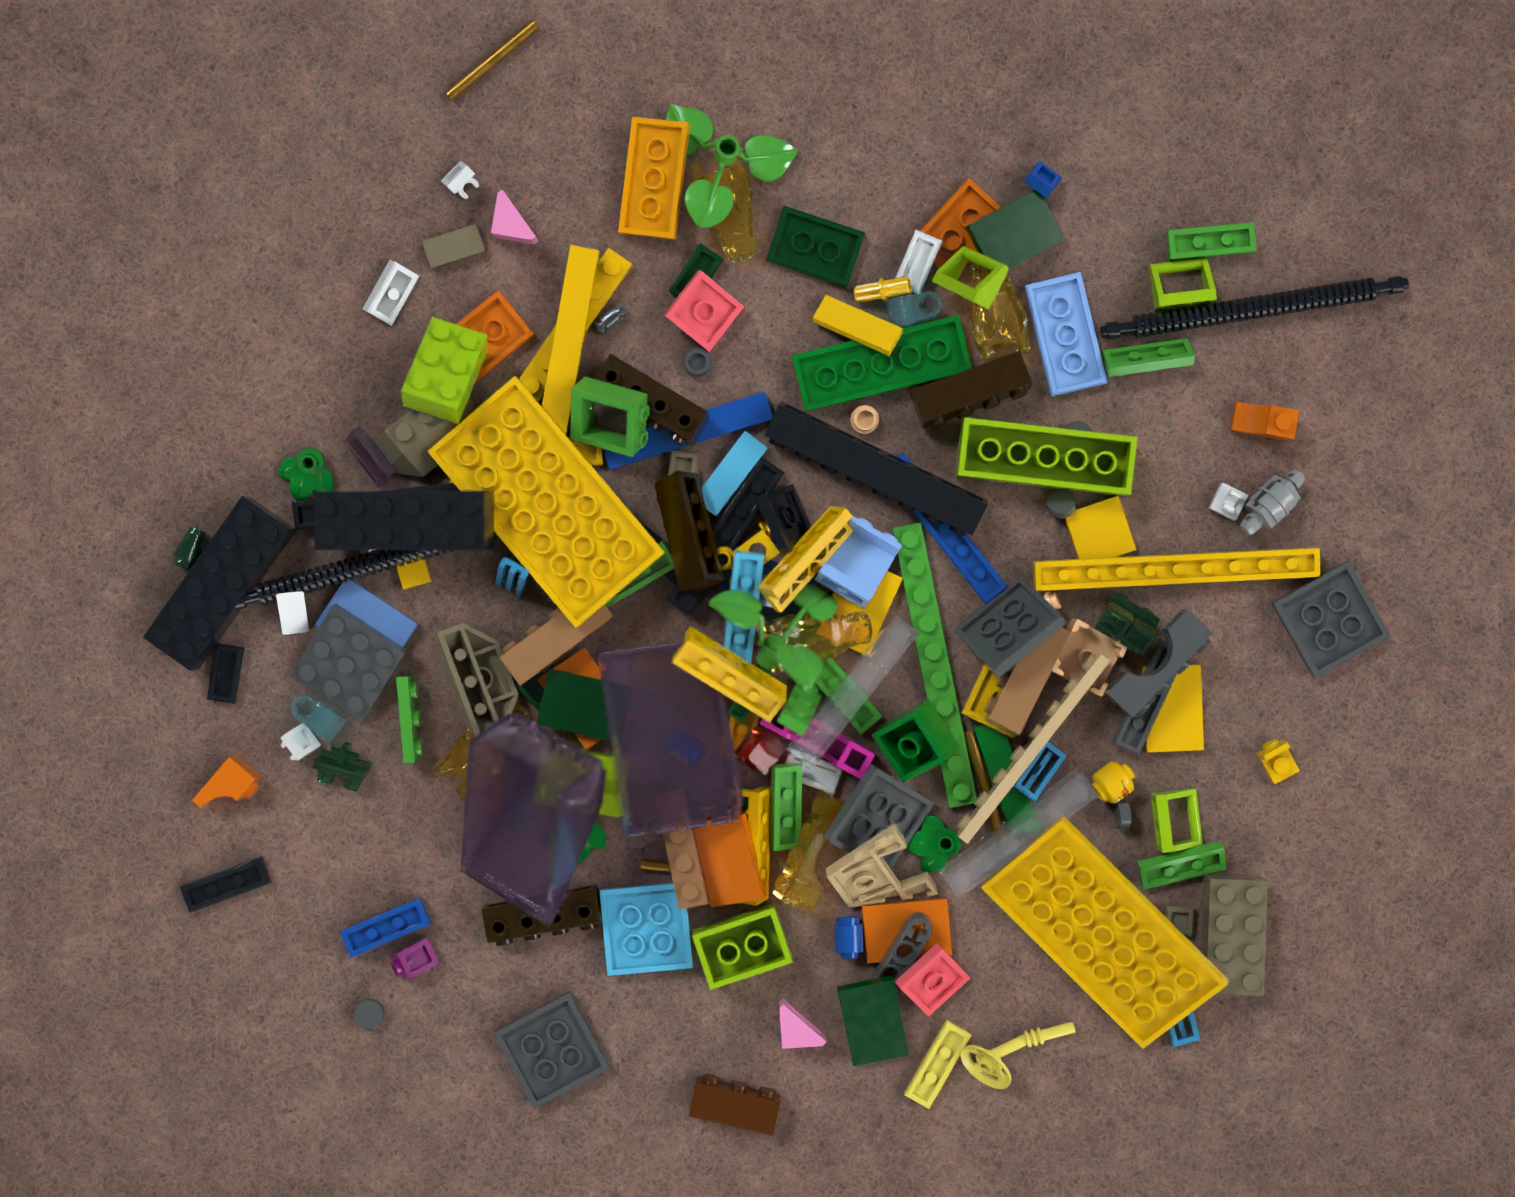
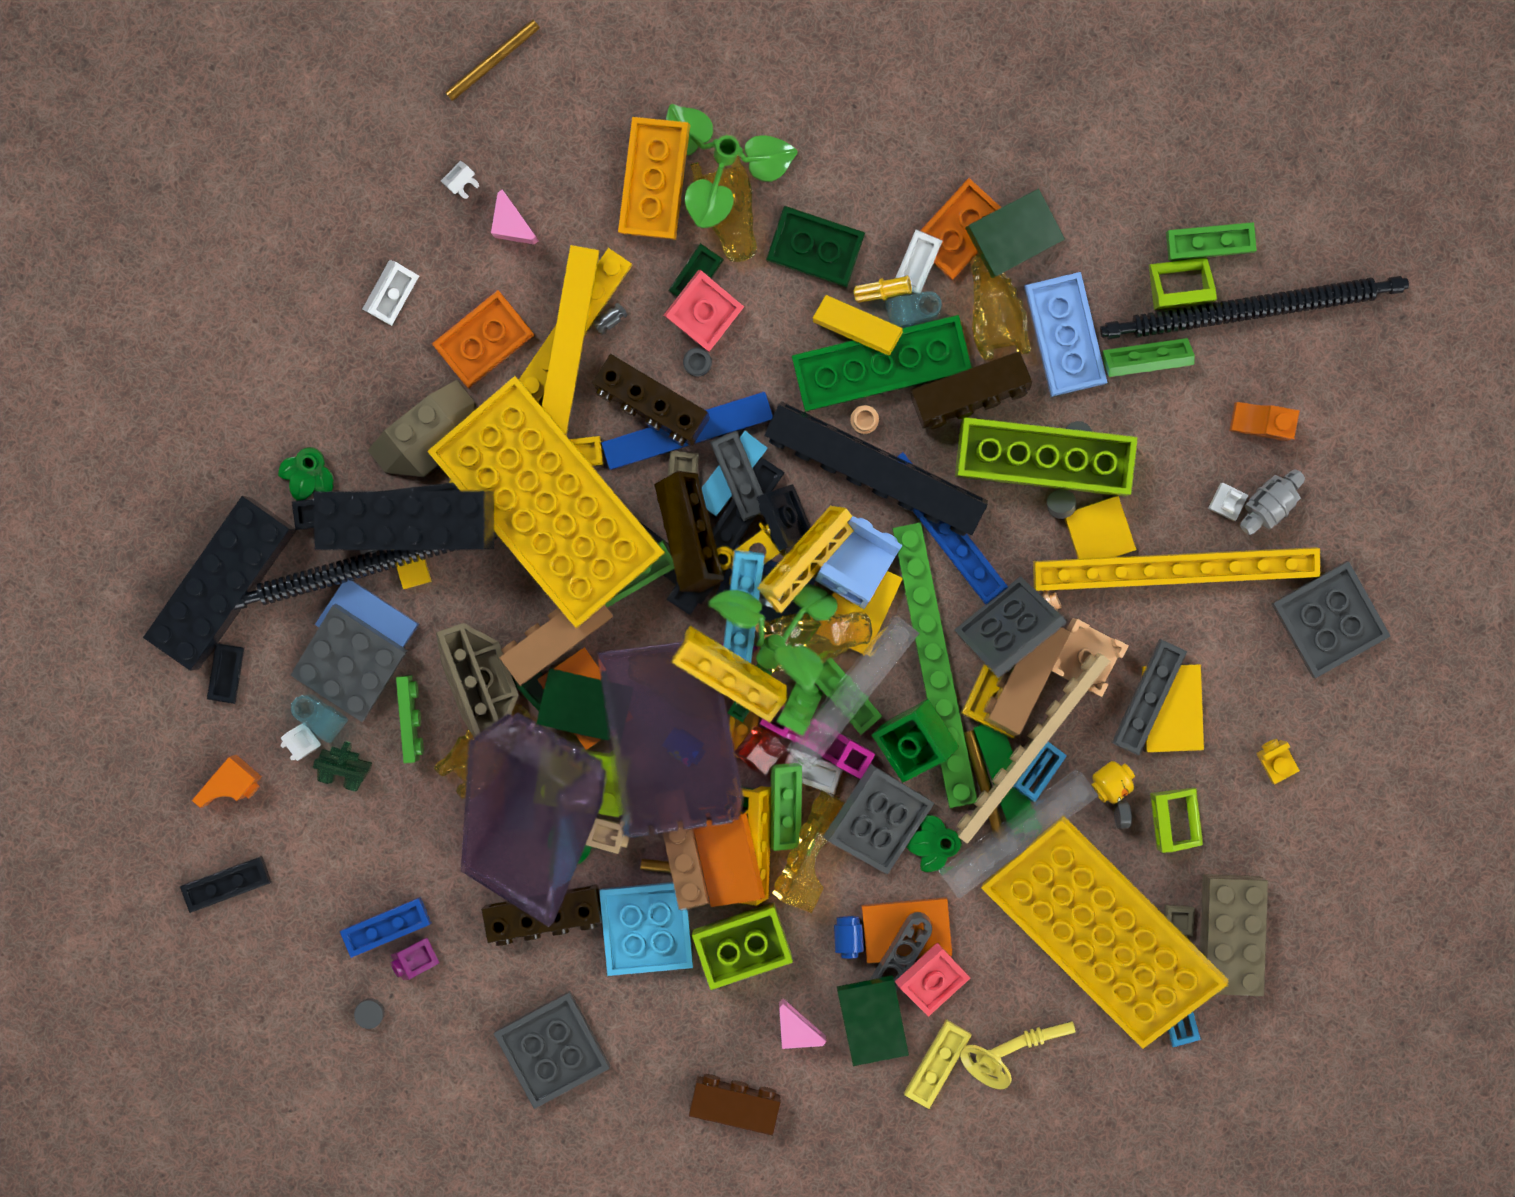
(189, 548): clear green cone -> none
(292, 612): white sticker -> none
(369, 456): tile -> none
(445, 370): lime brick -> none
(454, 246): dark tan tile -> none
(509, 581): dark azure tile -> none
(583, 401): bright green window -> none
(607, 836): none -> tan bracket
(738, 474): none -> dark grey tile
(867, 879): tan wing -> none
(986, 290): lime tile -> none
(1043, 179): blue tile -> none
(1128, 621): clear green hips -> none
(1181, 865): bright green plate -> none
(1184, 637): dark grey arch -> none

